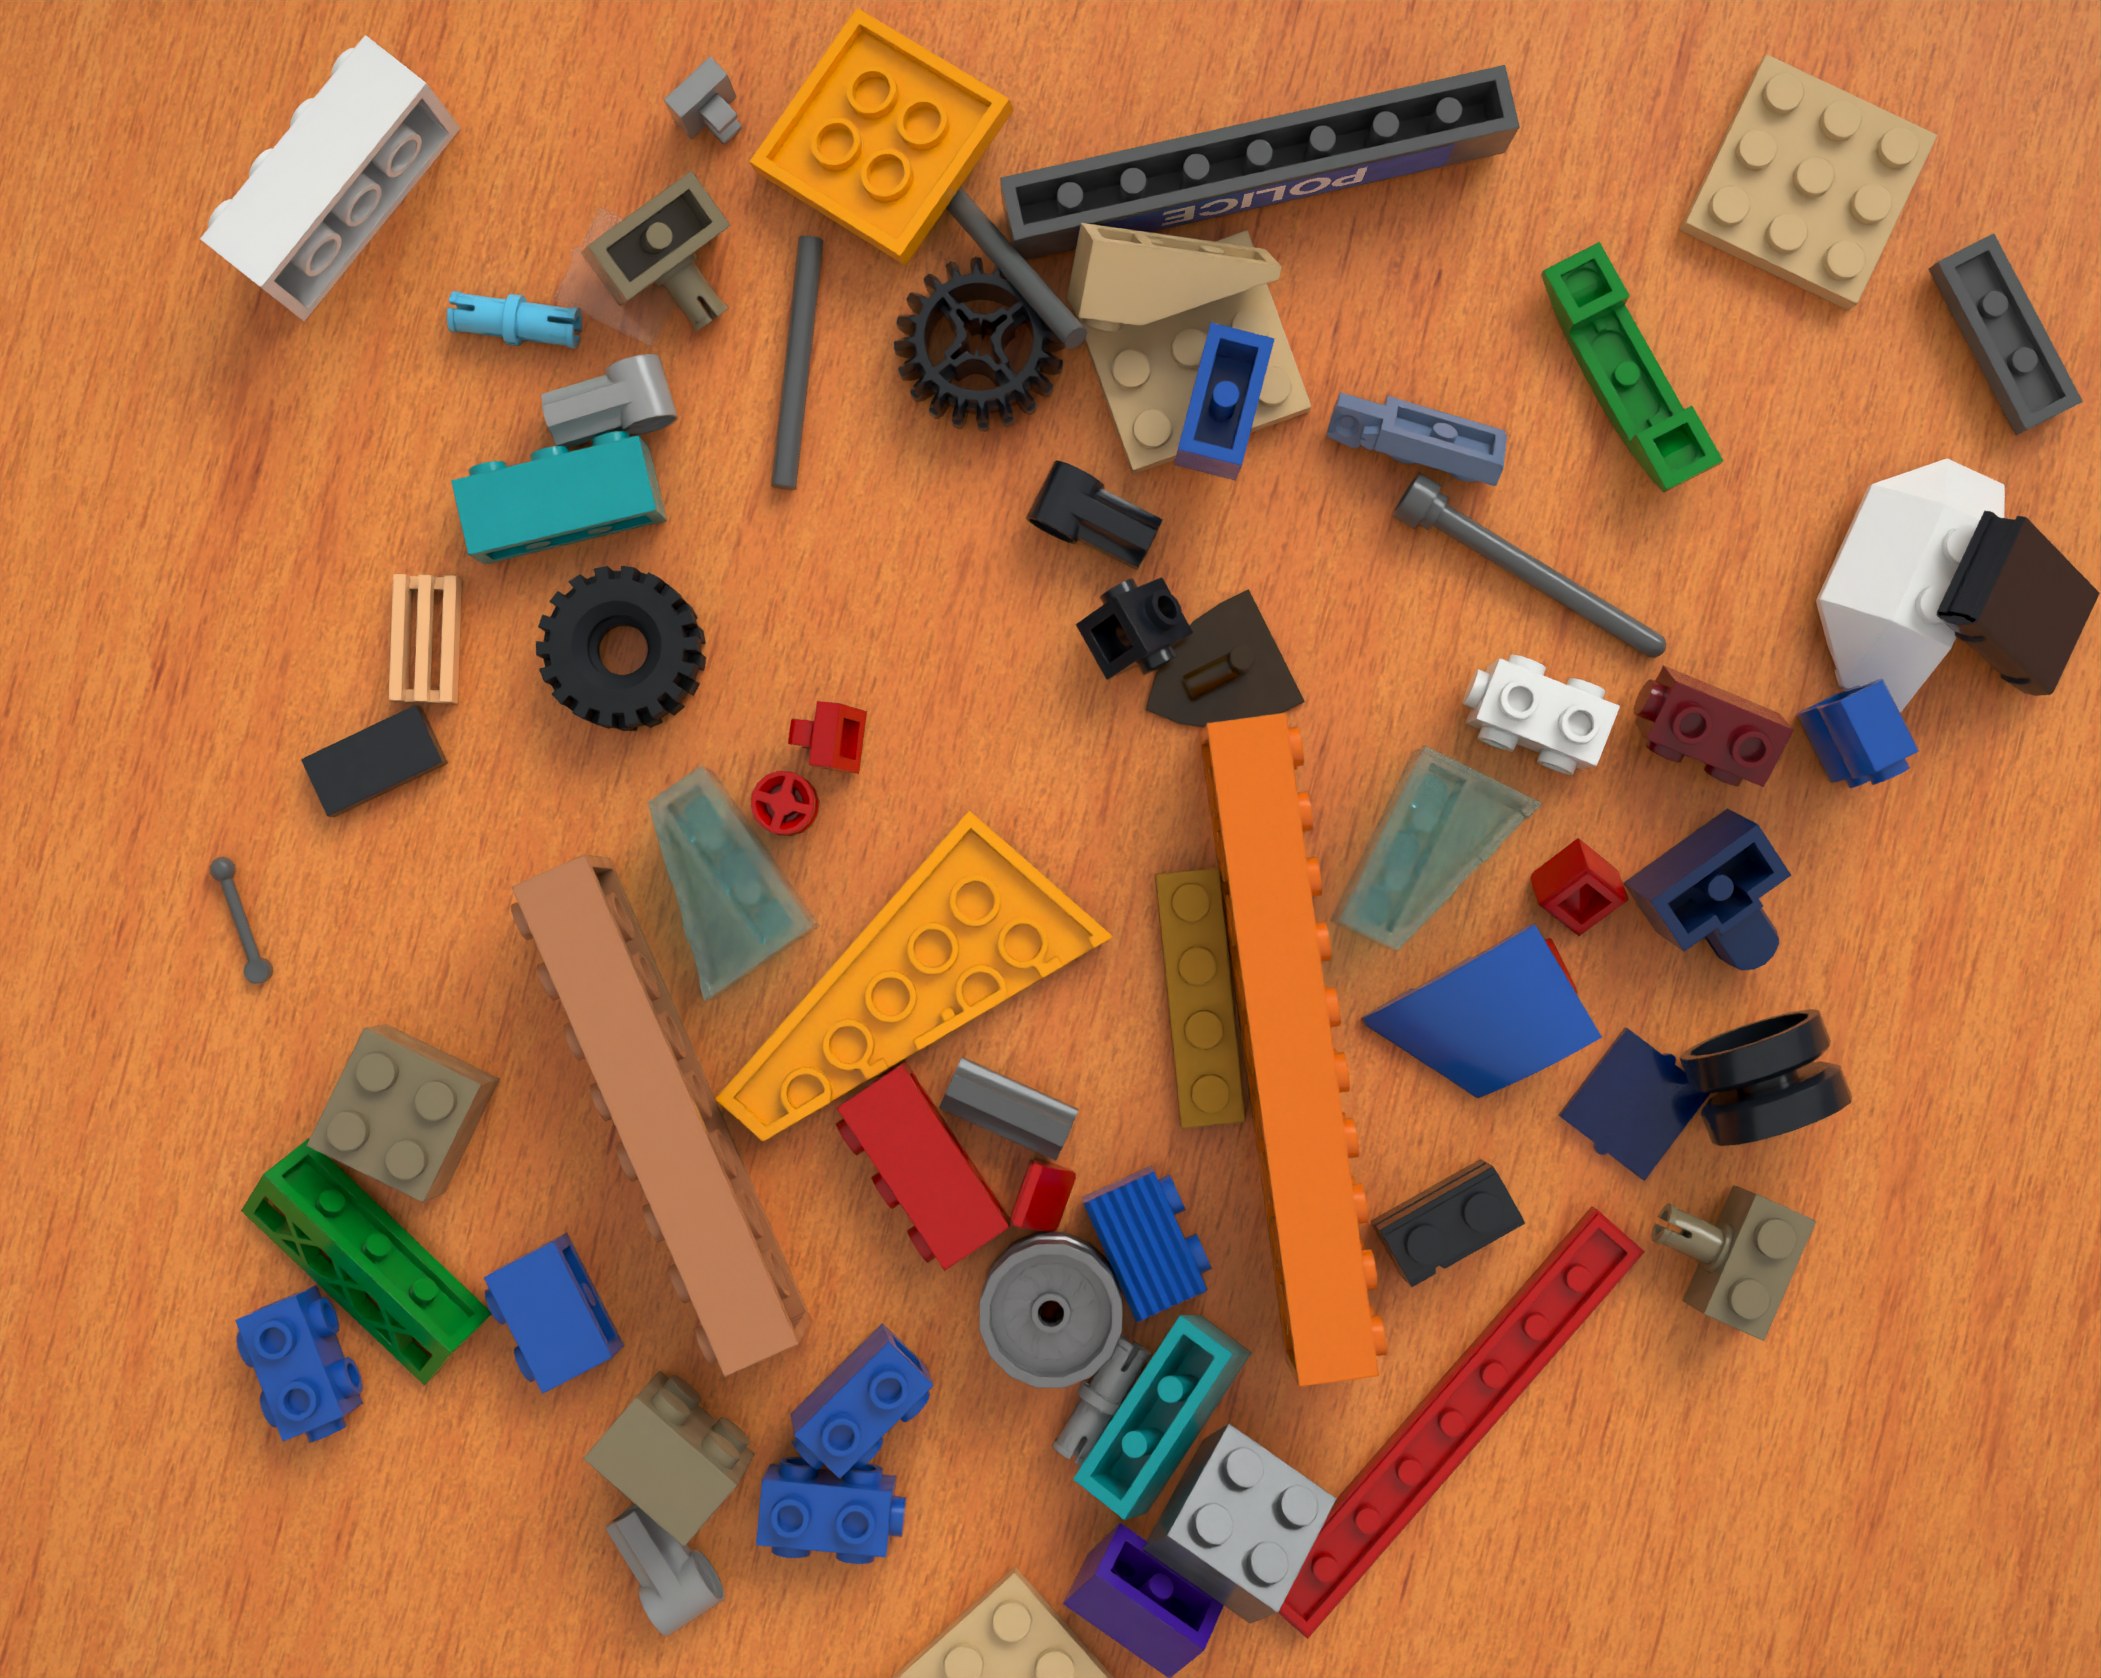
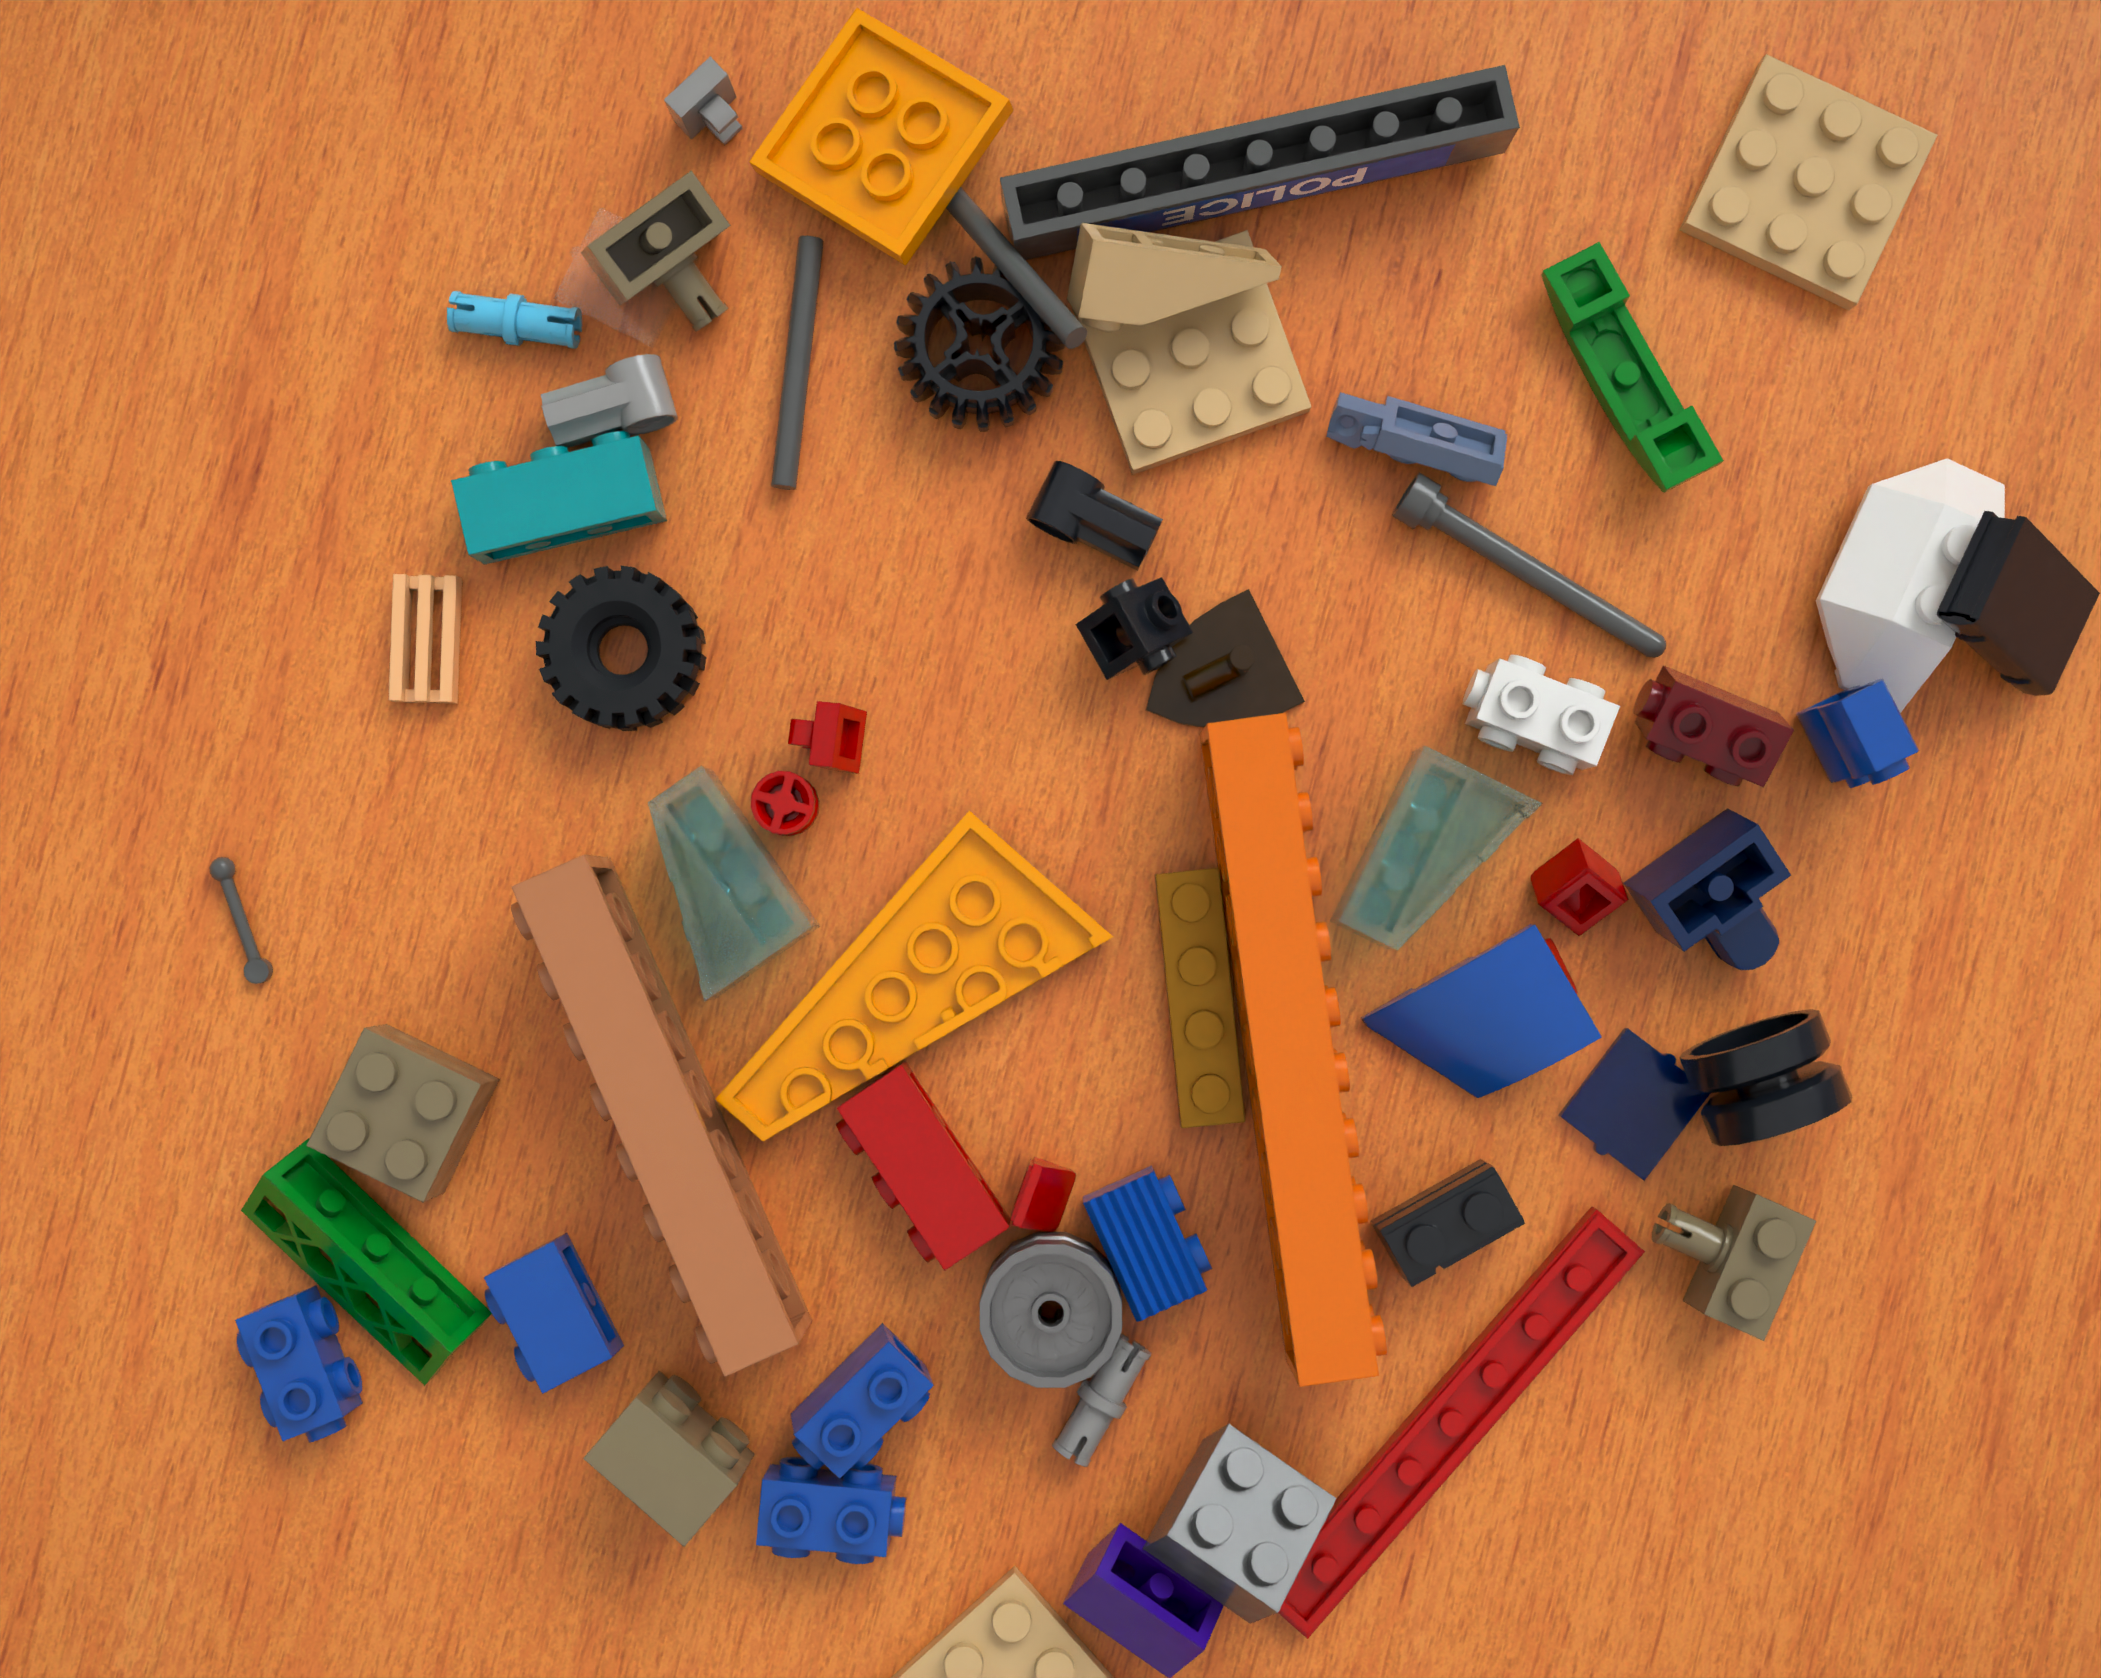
(332, 178): white brick -> none
(374, 761): black tile -> none
(672, 1578): light grey piece -> none
(1009, 1108): dark grey axle -> none
(1162, 1416): teal brick -> none
(1224, 401): blue brick -> none
(2005, 334): dark grey plate -> none

